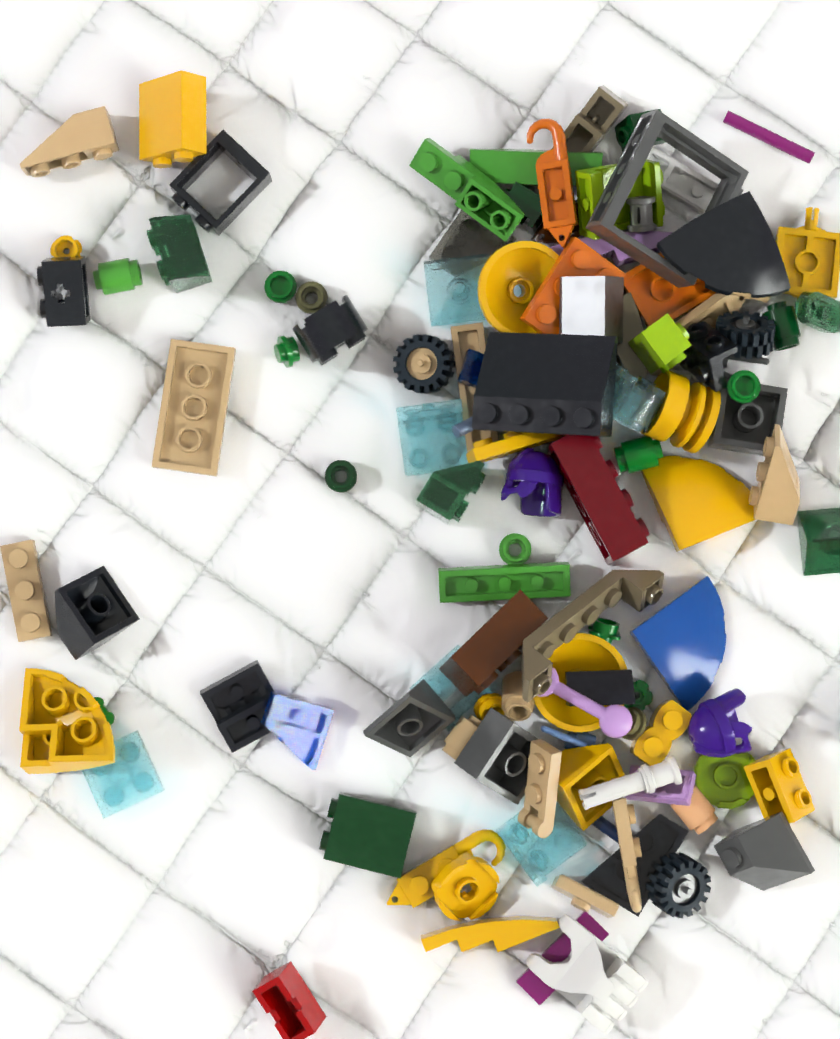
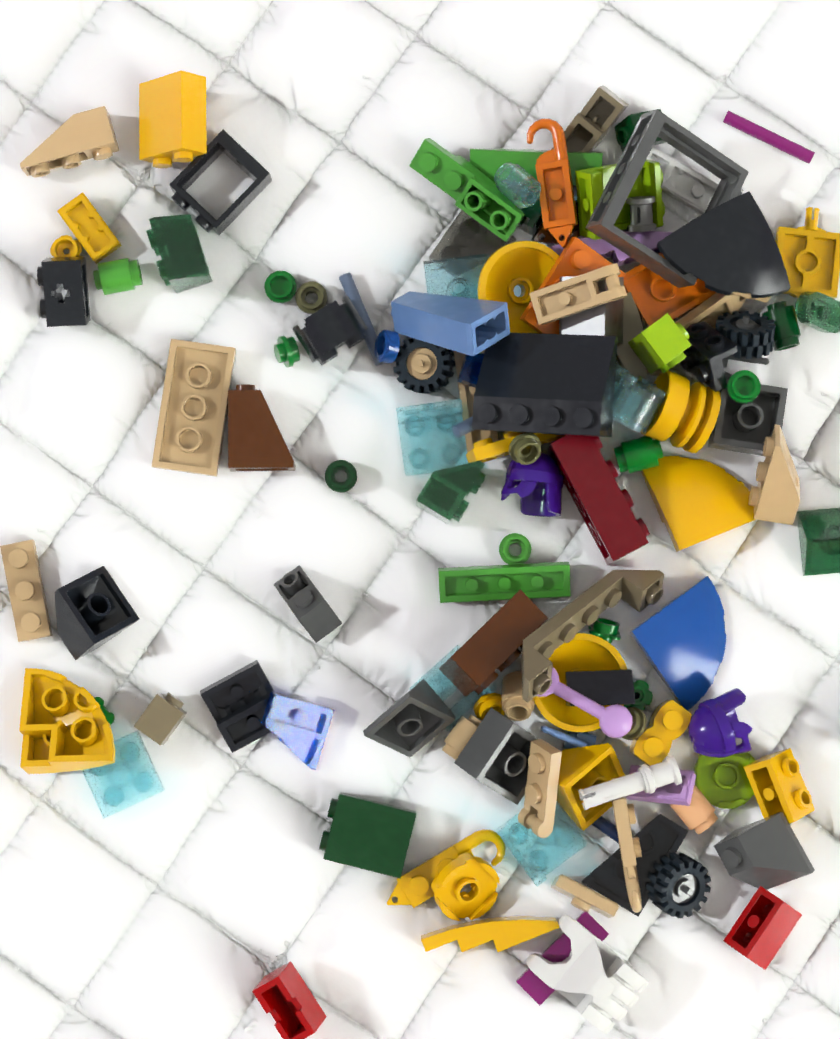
(89, 228): none -> yellow plate
(161, 718): none -> dark tan brick
(254, 434): none -> reddish brown slope
(307, 604): none -> dark grey slope
(351, 290): none -> sand blue bar
(387, 346): none -> blue tile
(451, 321): none -> medium blue slope
(517, 185): none -> clear light blue brick
(525, 448): none -> olive plate
(577, 294): none -> tan plate
(762, 927): none -> red brick

